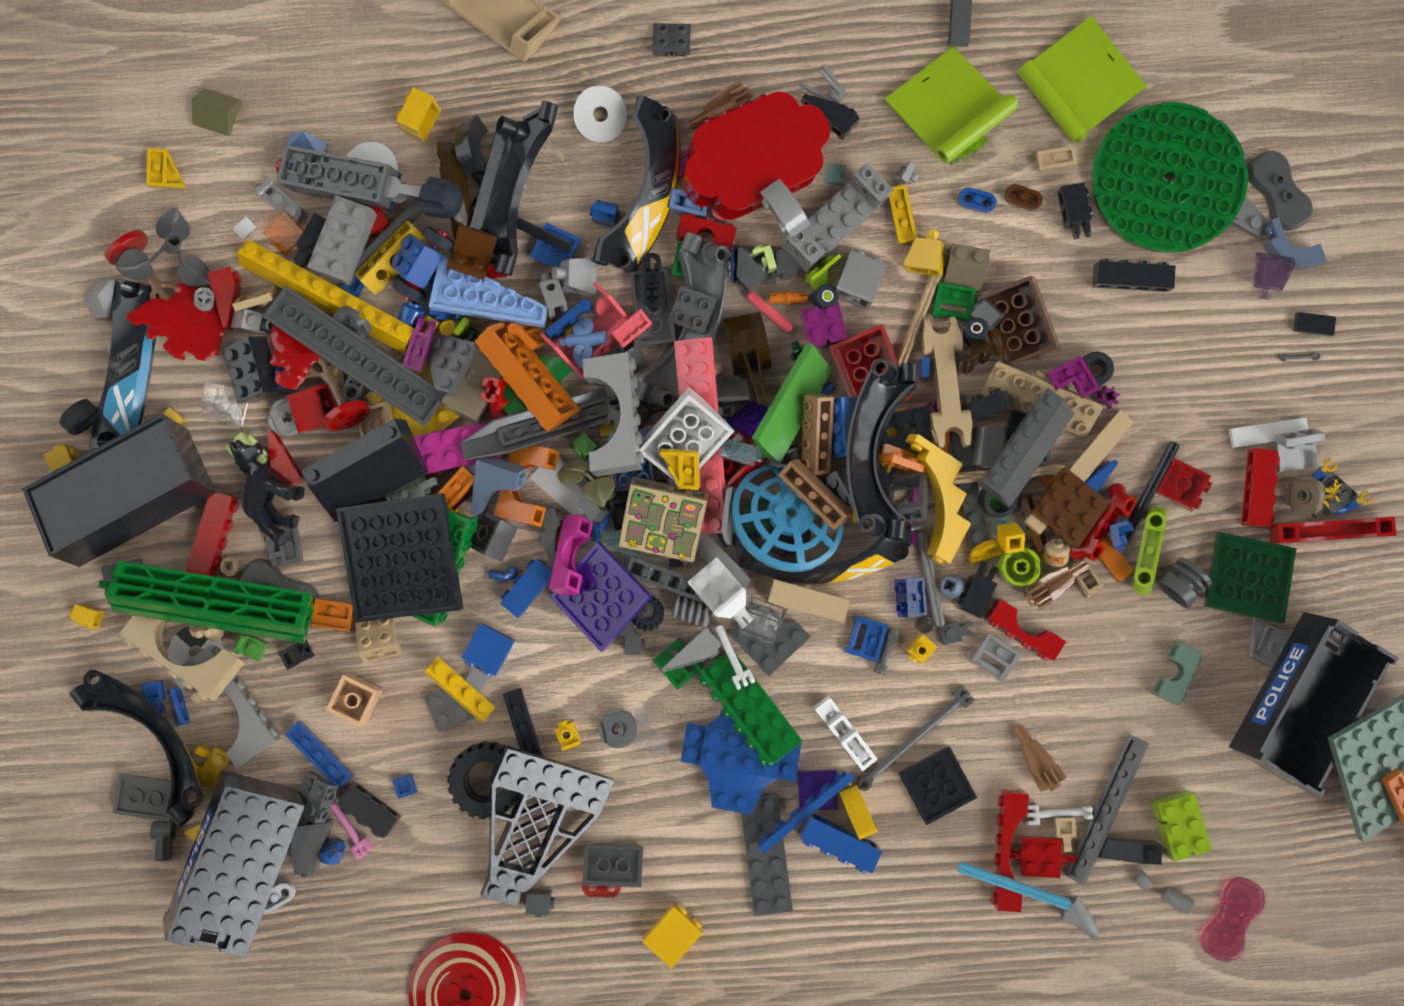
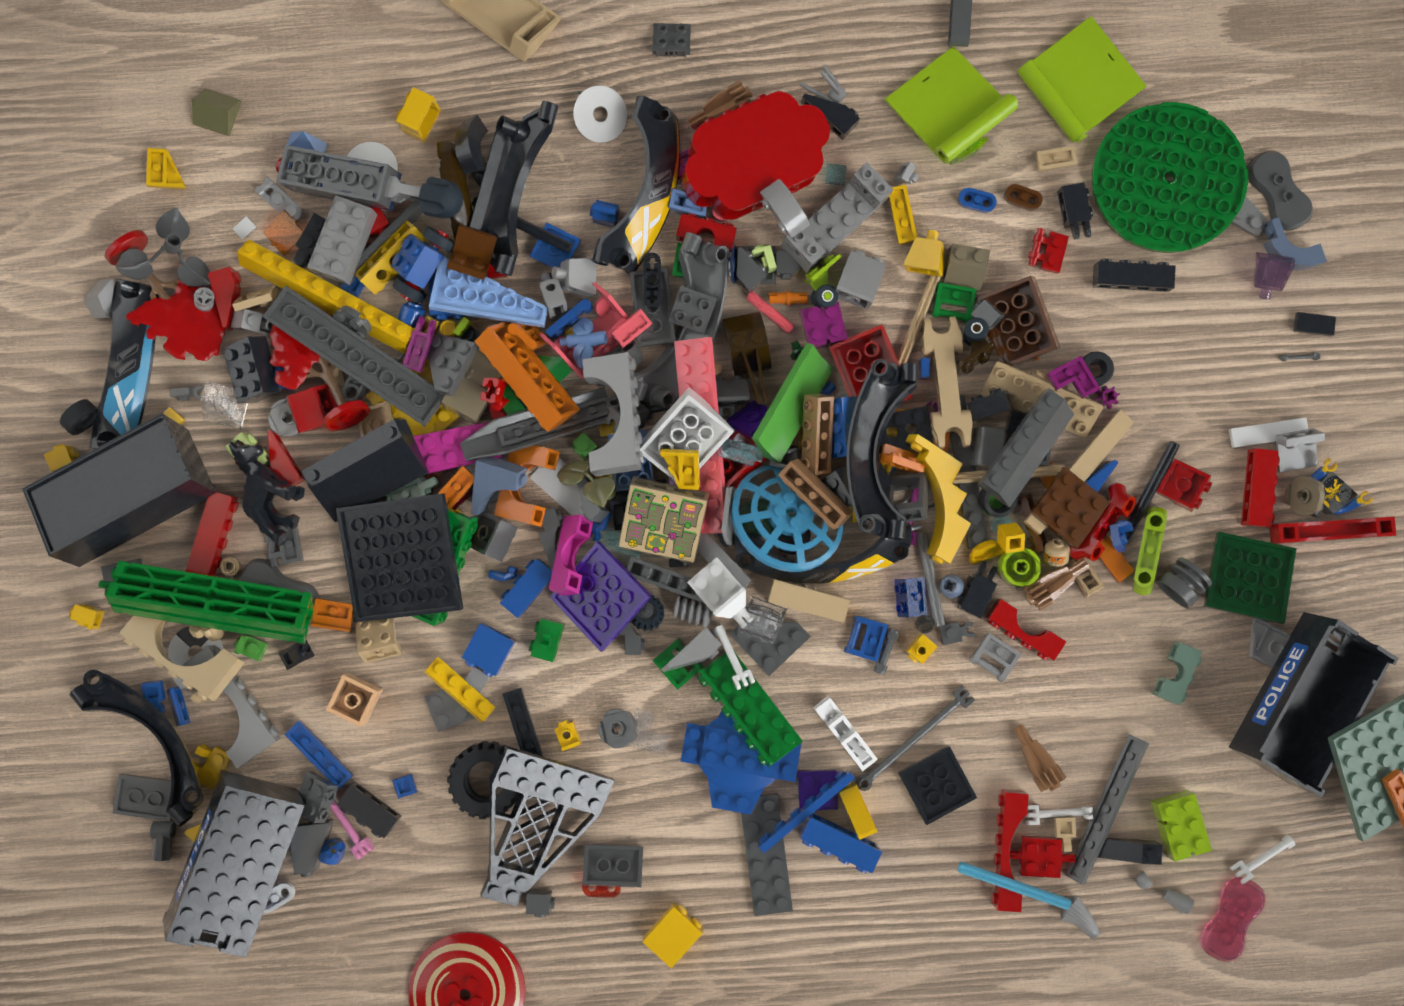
(185, 393): none -> dark grey plate
(546, 640): none -> green brick
(1054, 251): none -> red plate
(1287, 842): none -> white hinge

